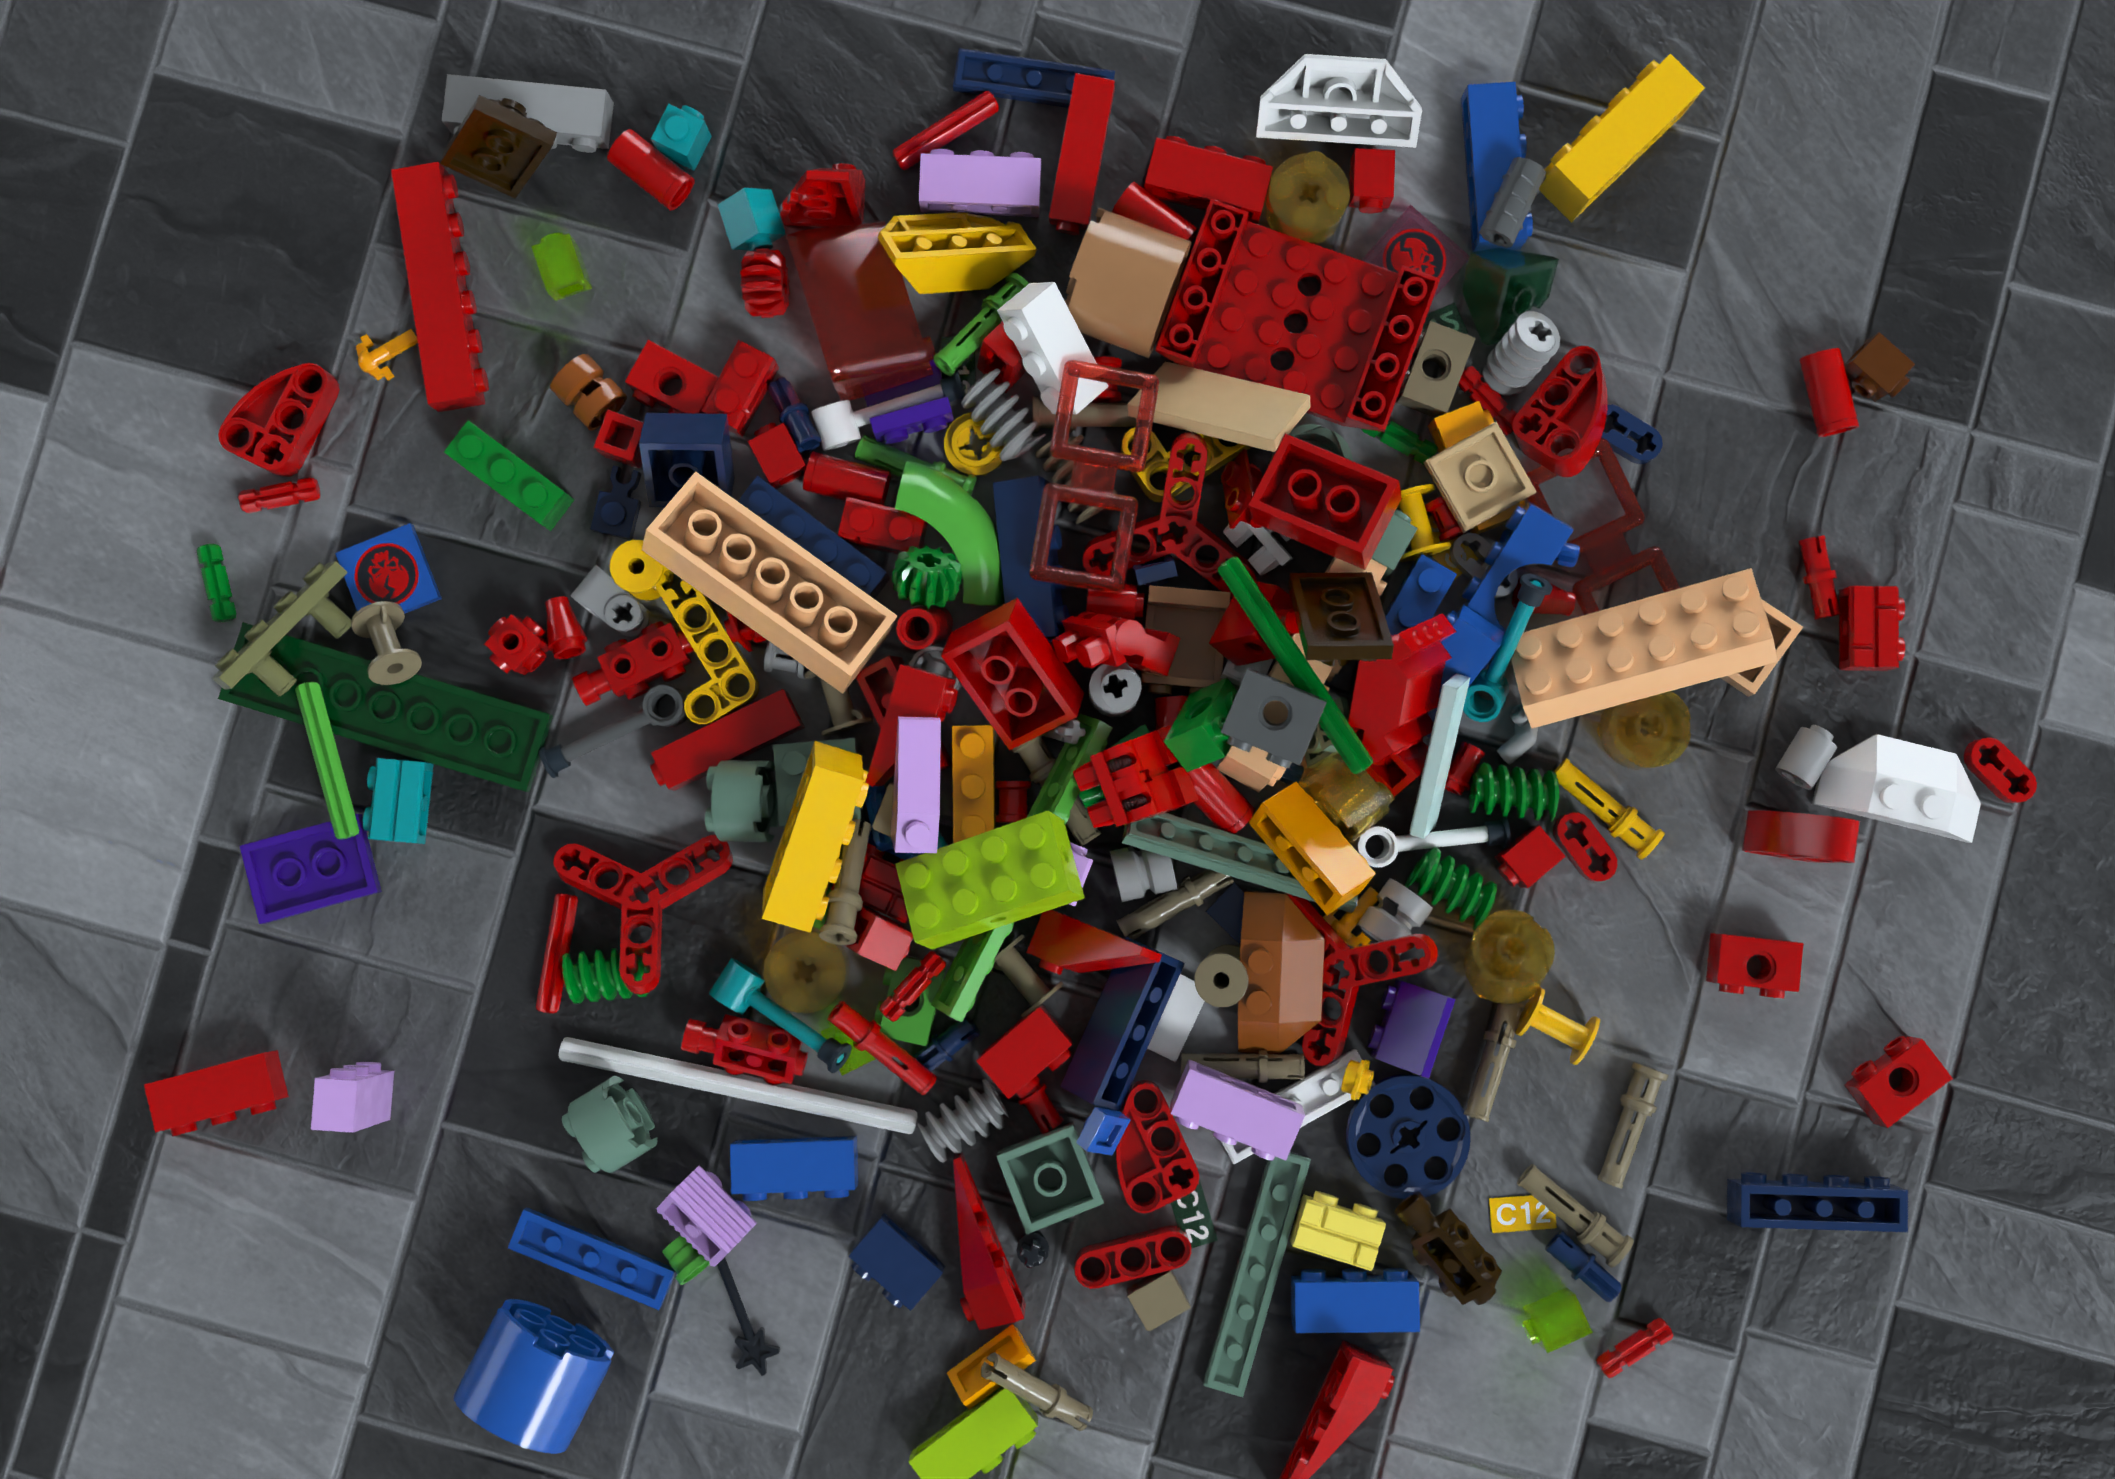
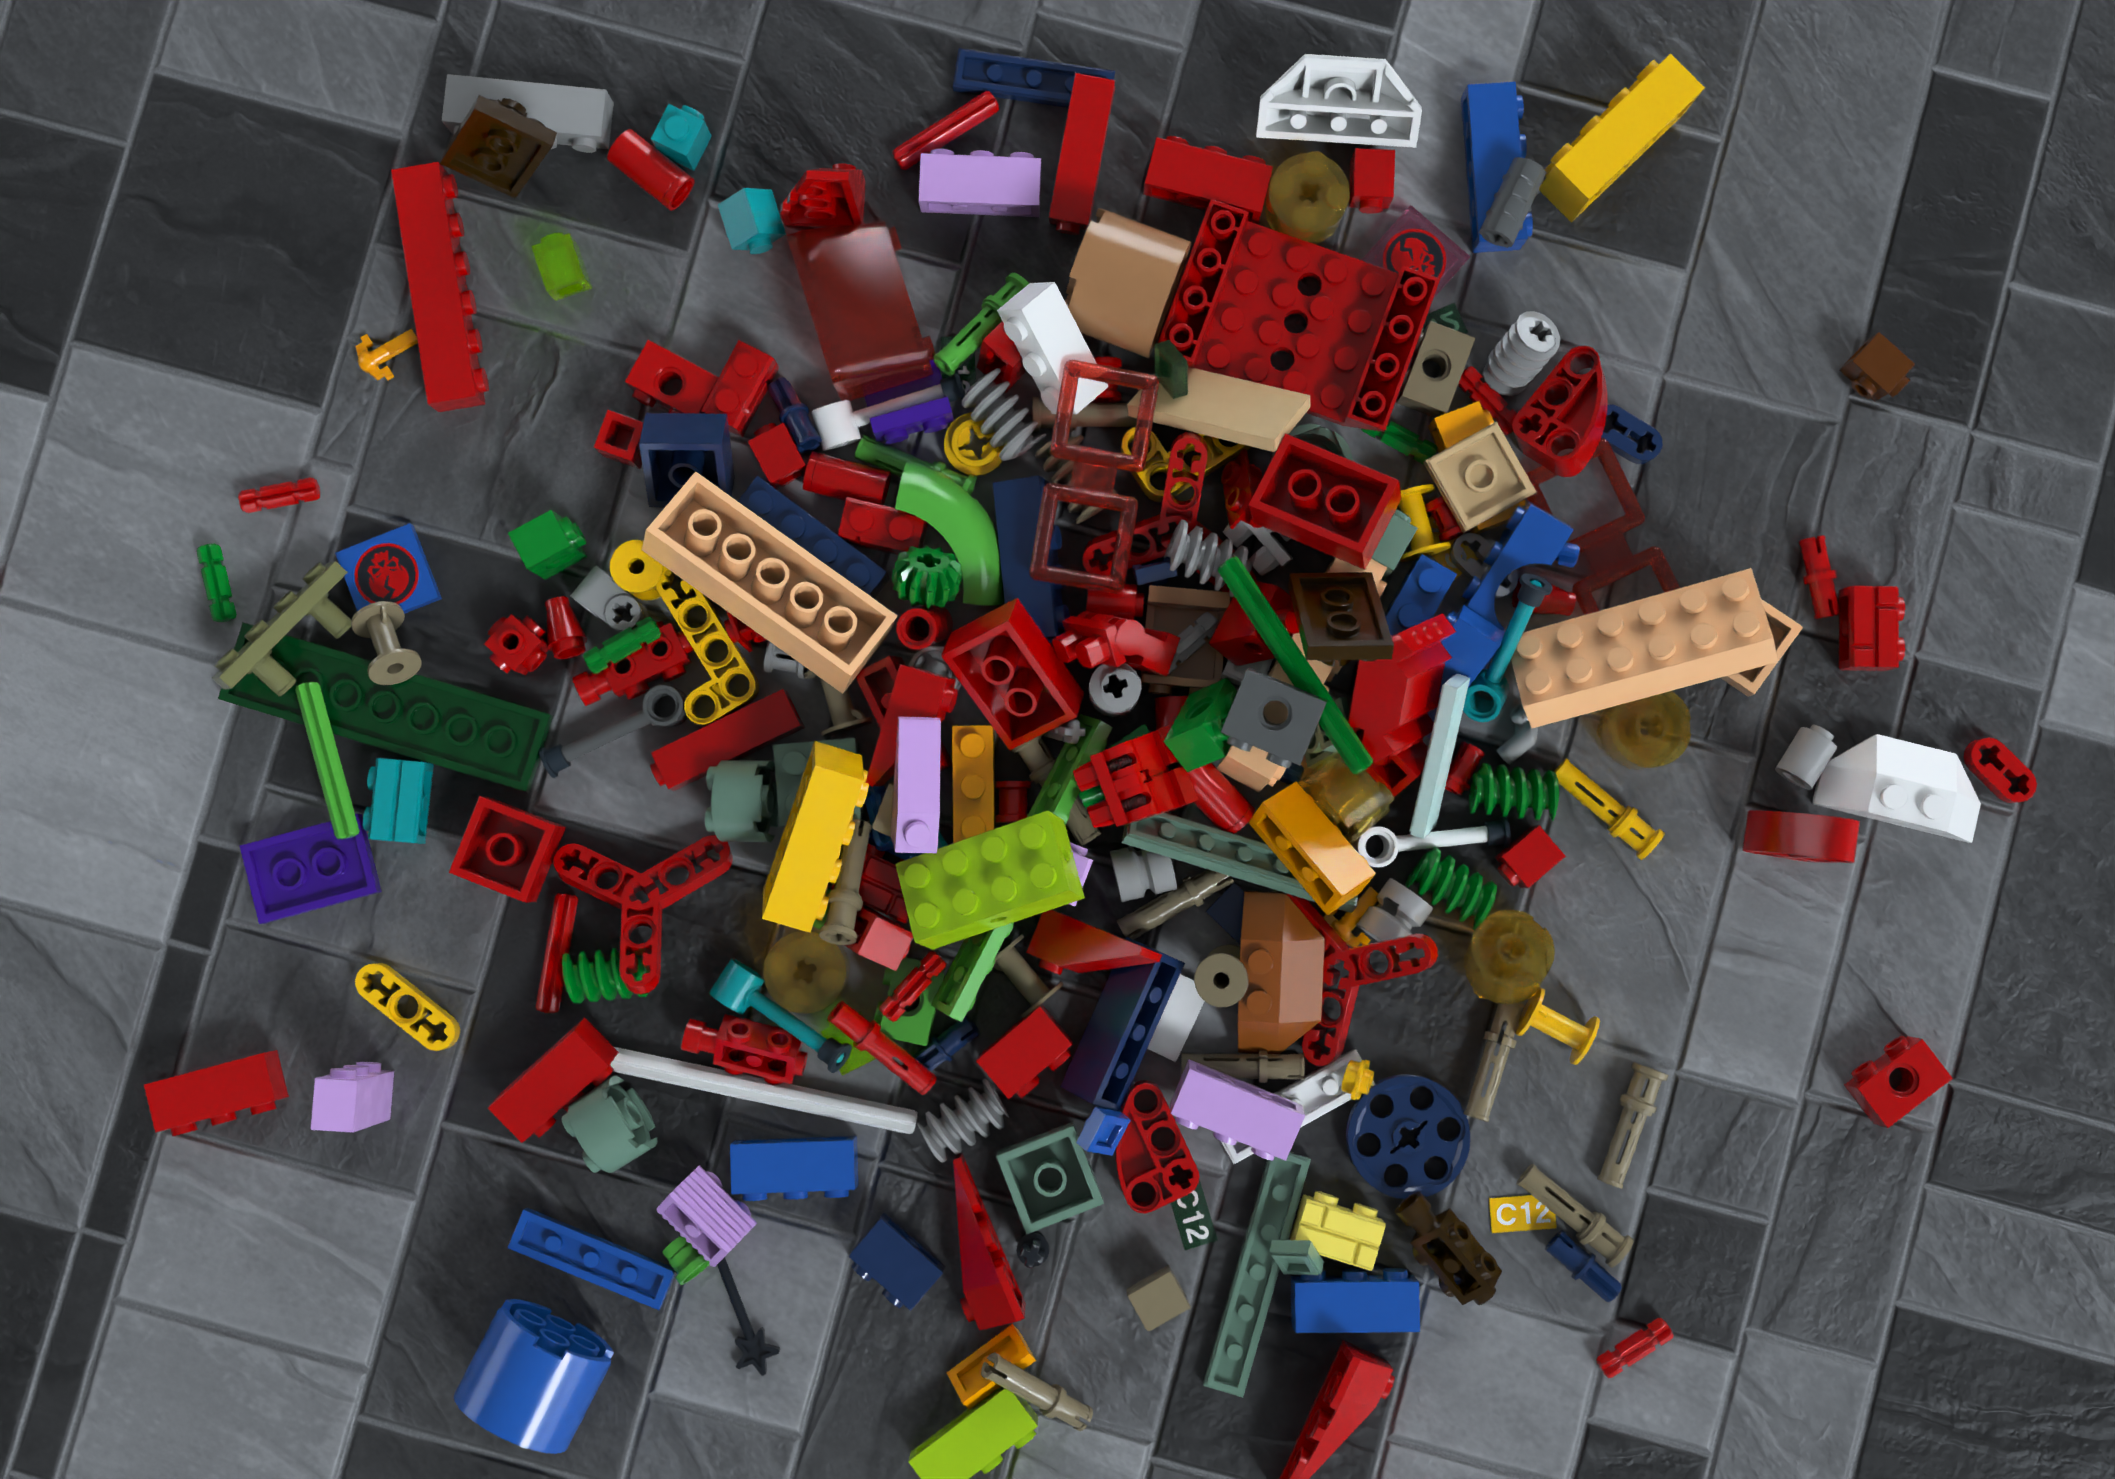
(268, 415): red beam -> none
(391, 980): none -> yellow beam
(507, 849): none -> red brick
(509, 475): green brick -> none
(549, 544): none -> green brick
(554, 1081): none -> red brick
(583, 386): dark orange wheel -> none
(616, 511): dark blue plate -> none
(622, 645): none -> green axle
(765, 283): red gear -> none
(954, 250): yellow wedge -> none
(1041, 1108): red pin -> none
(1116, 1271): red beam -> none
(1147, 209): red pin -> none
(1171, 369): none -> clear green tile
(1193, 638): none -> light grey axle
(1203, 554): none -> light grey piece
(1296, 1257): none -> sand green tile
(1410, 1027): dark purple slope -> none
(1503, 286): clear green slope -> none
(1555, 1320): clear neon green brick -> none
(1592, 840): red beam -> none
(1779, 964): red brick -> none
(1817, 1205): dark blue brick -> none
(1829, 392): red pin -> none

